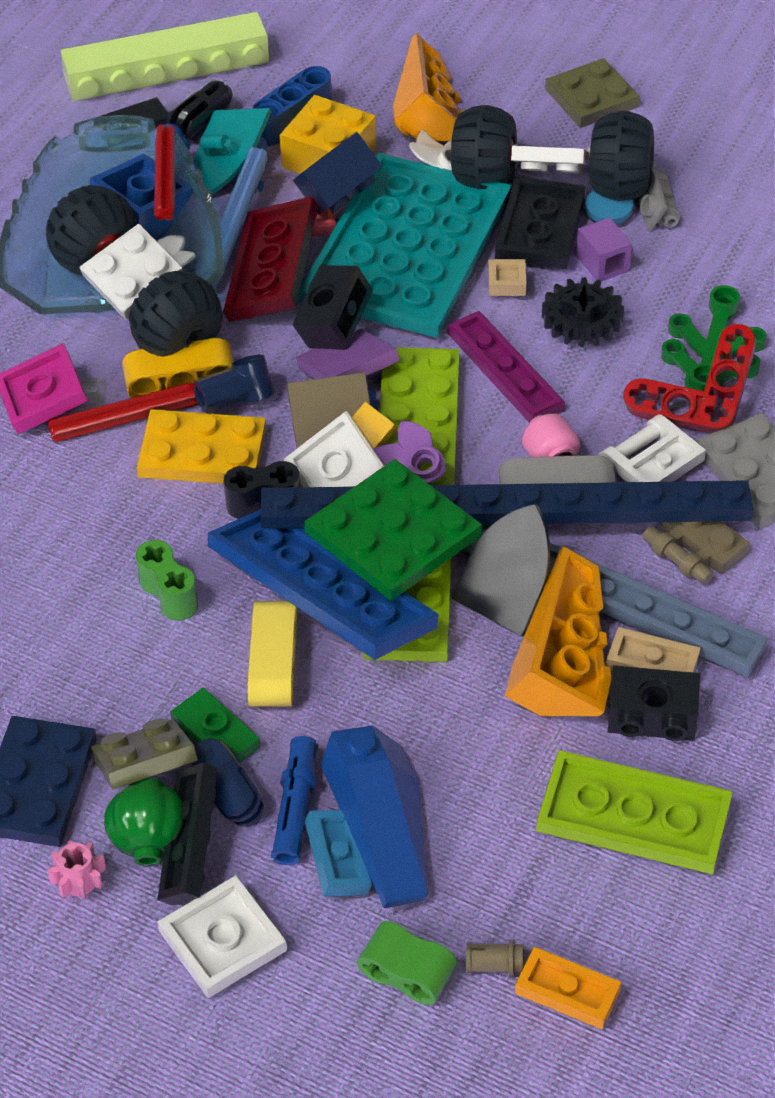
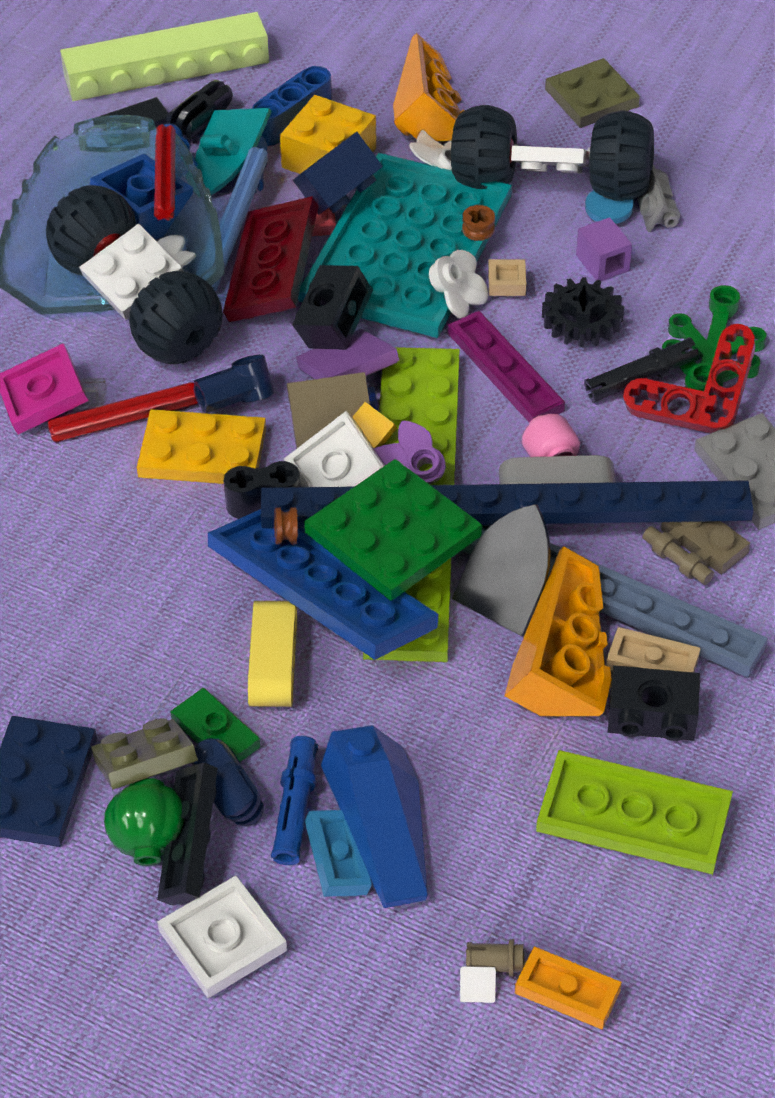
(76, 869): bright pink gear -> none
(152, 373): yellow beam -> none
(166, 580): bright green axle -> none
(285, 525): none -> dark orange bush
(407, 962): bright green axle -> none
(459, 282): none -> white plate
(477, 984): none -> white sticker
(478, 222): none -> dark orange bush
(540, 222): black plate -> none
(657, 363): none -> black pin
(660, 462): white plate -> none

